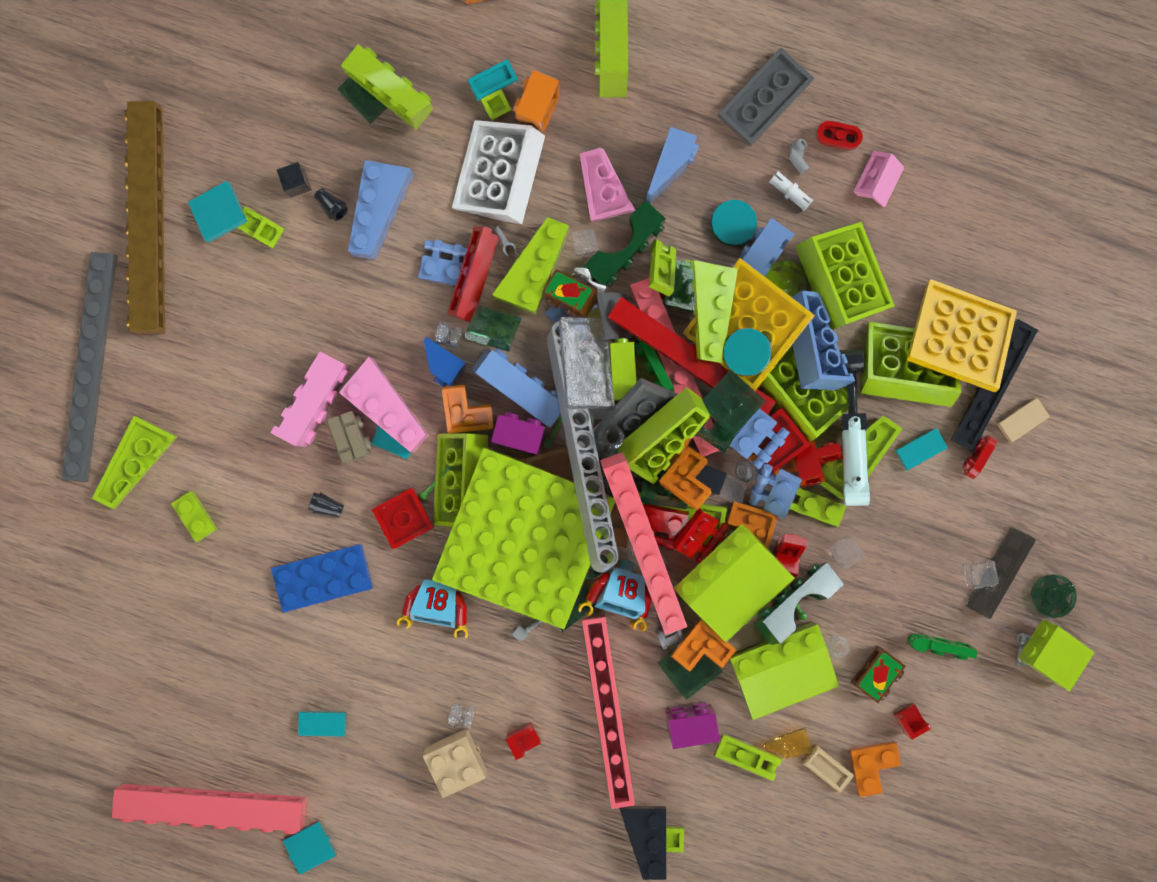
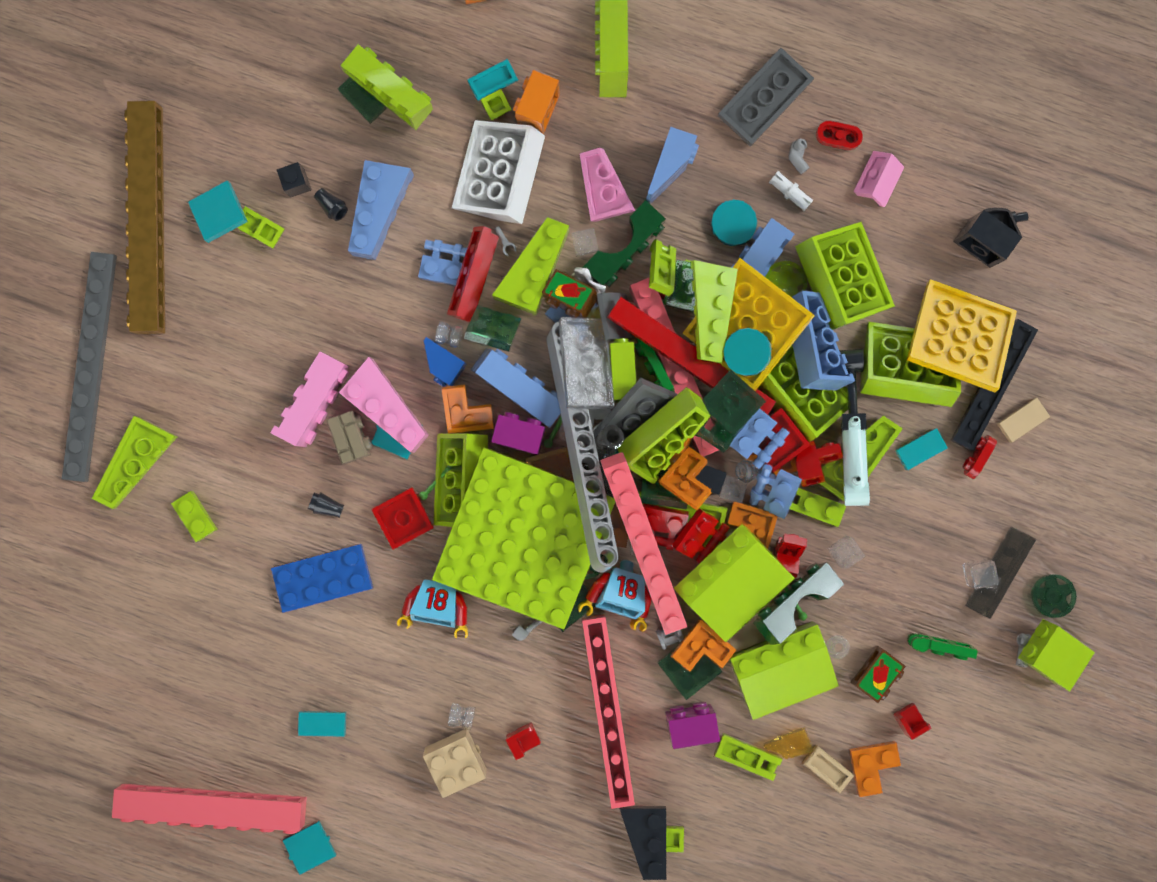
(991, 235): none -> black piece

